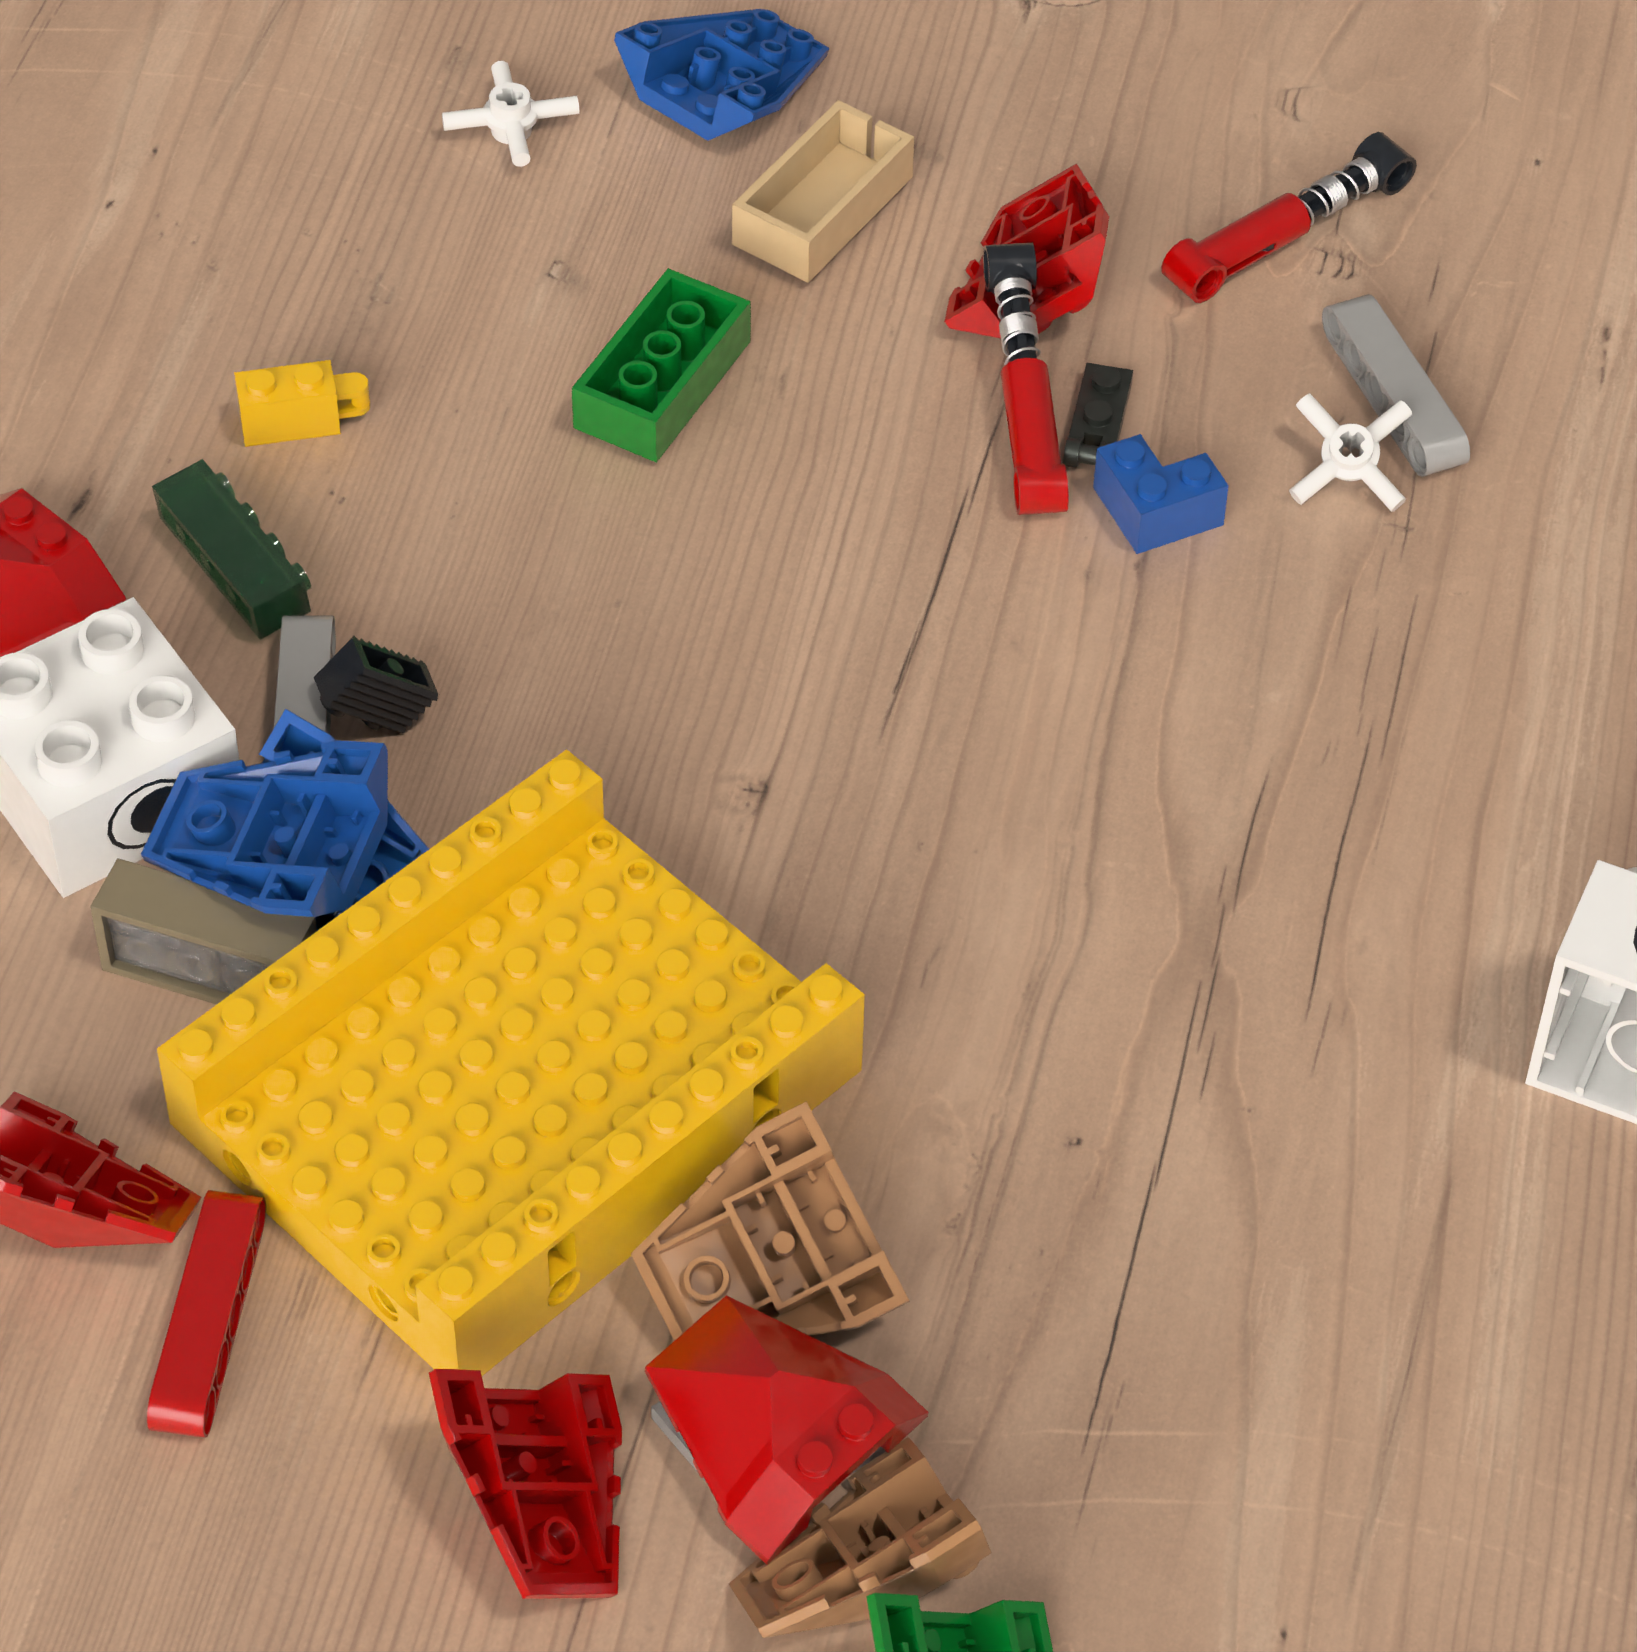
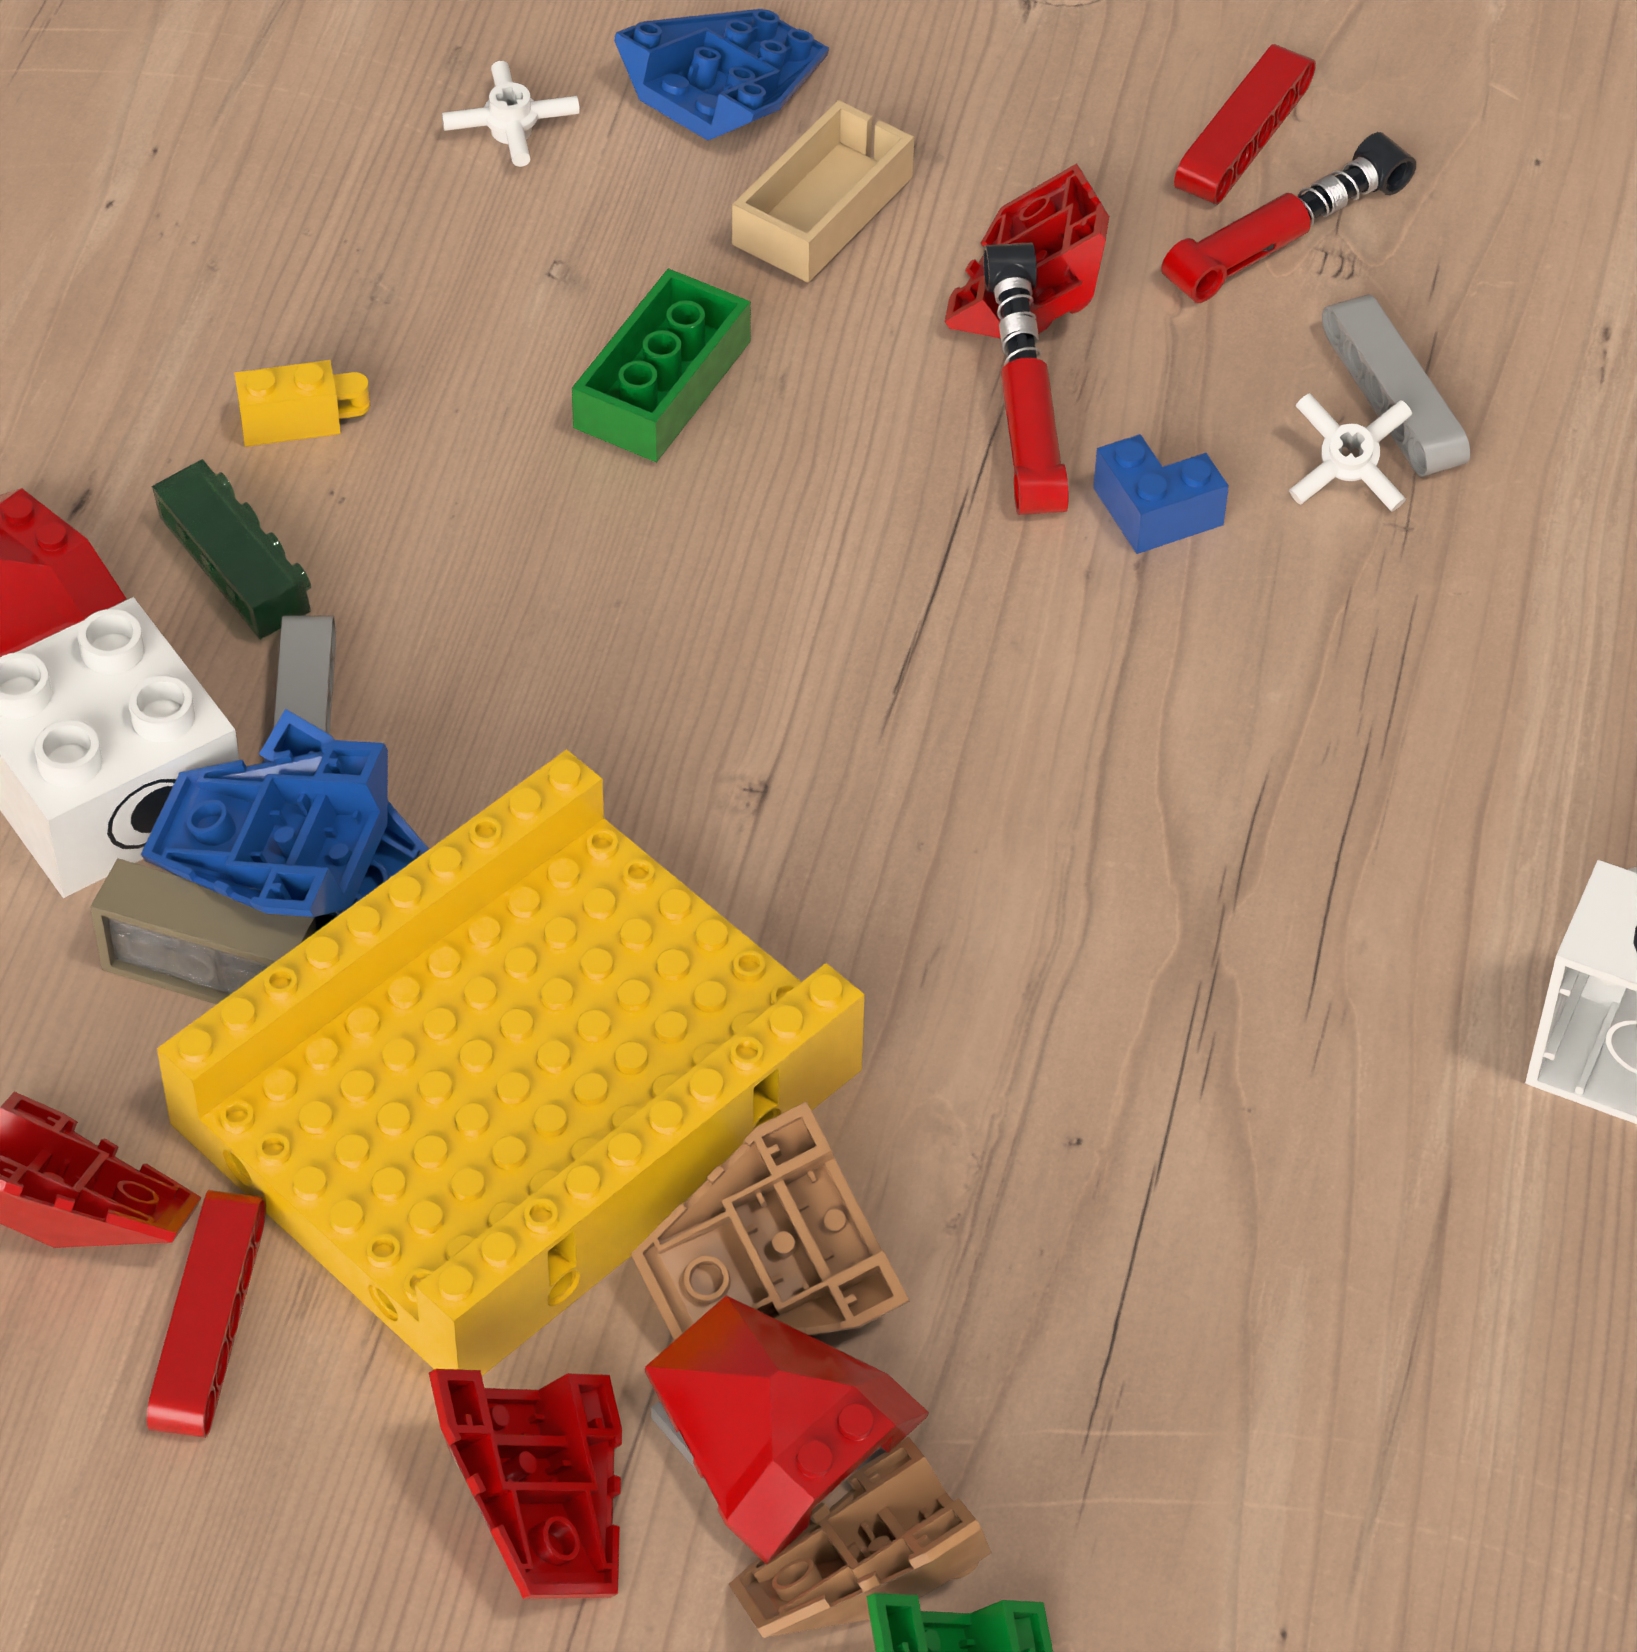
(375, 686): black brick -> none
(1097, 412): pearl dark grey plate -> none
(1244, 124): none -> red beam

